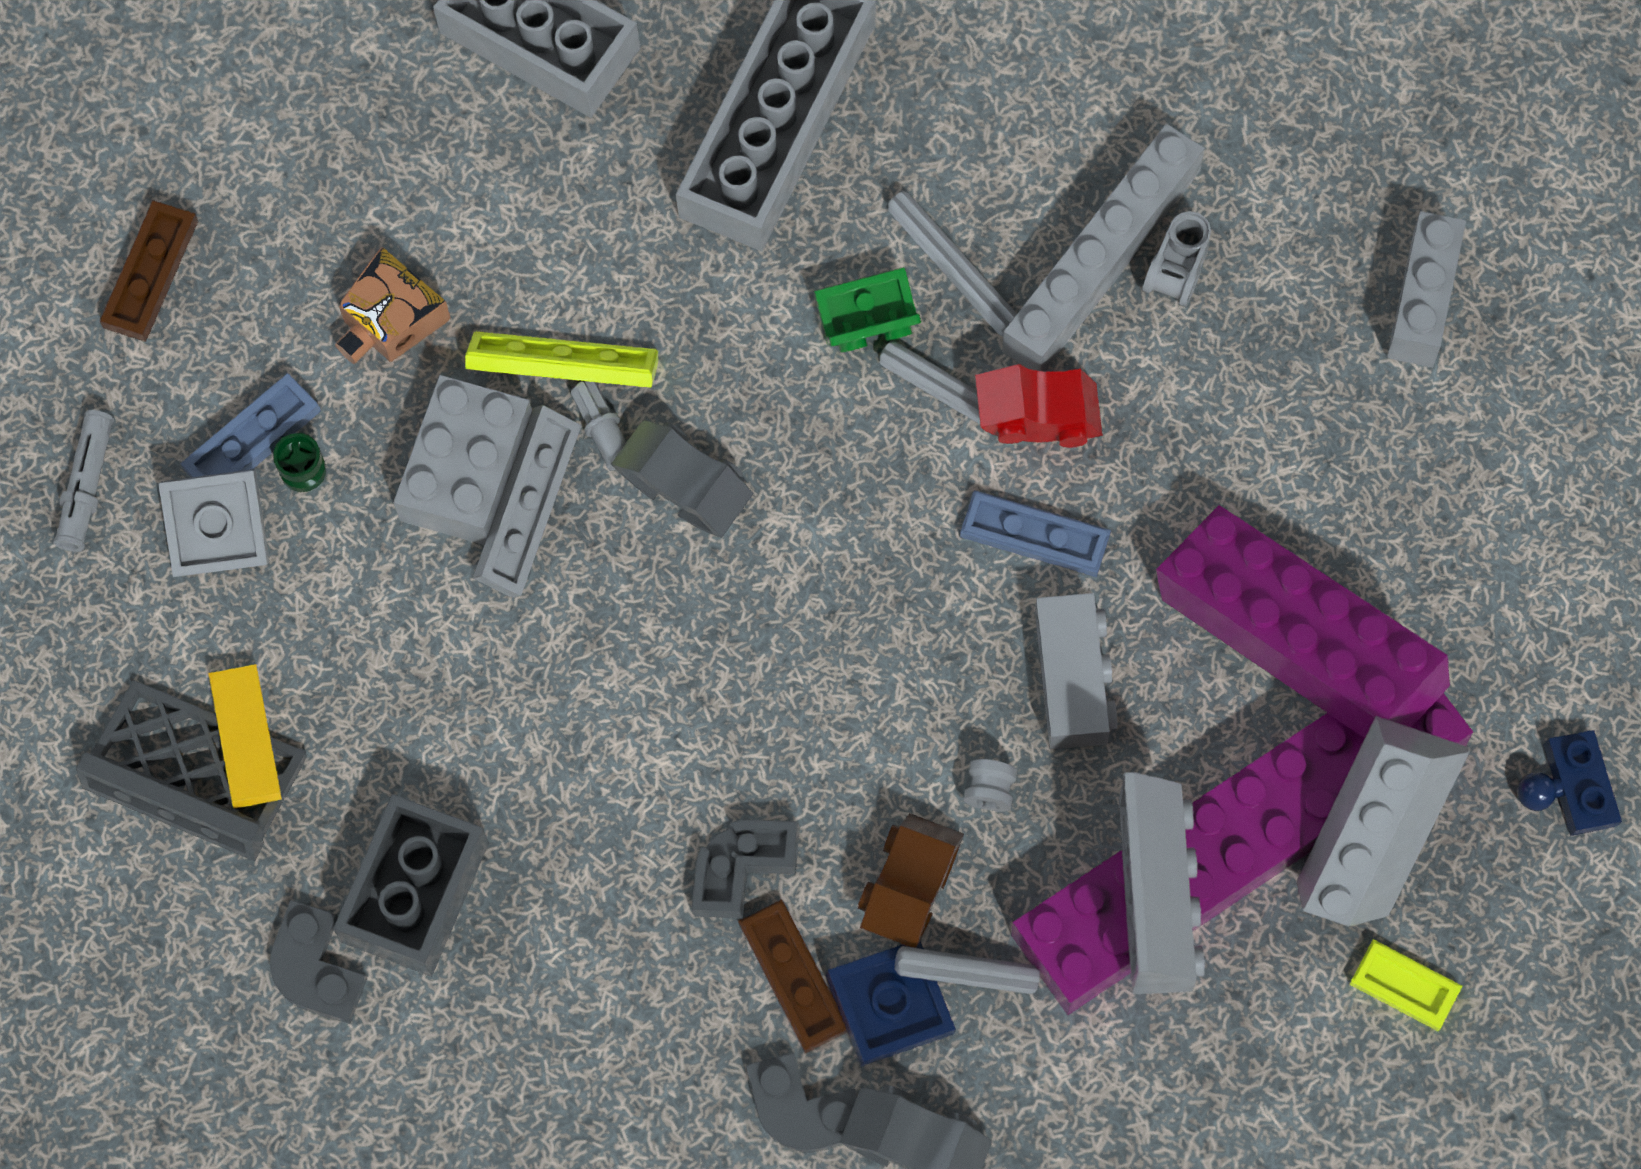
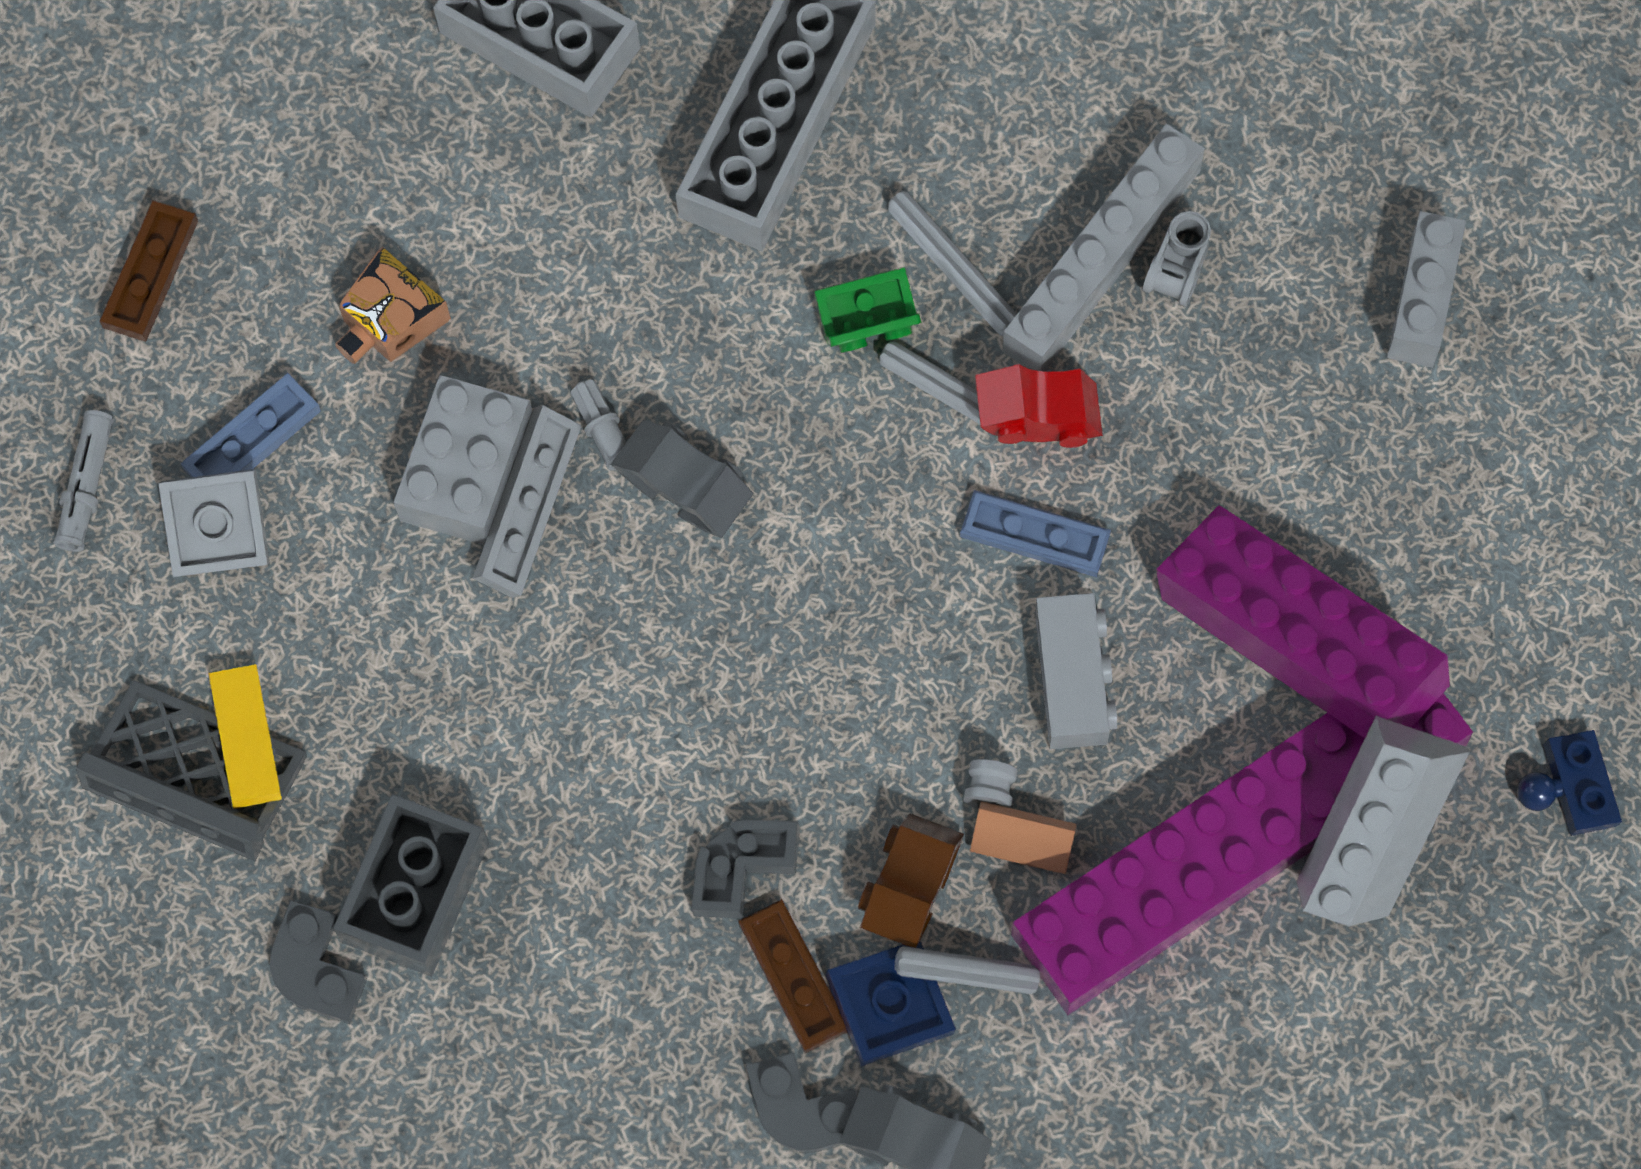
(295, 453): dark green wheel -> none
(562, 359): neon yellow tile -> none
(1023, 837): none -> nougat tile
(1158, 885): light grey slope -> none
(1405, 985): neon yellow tile -> none

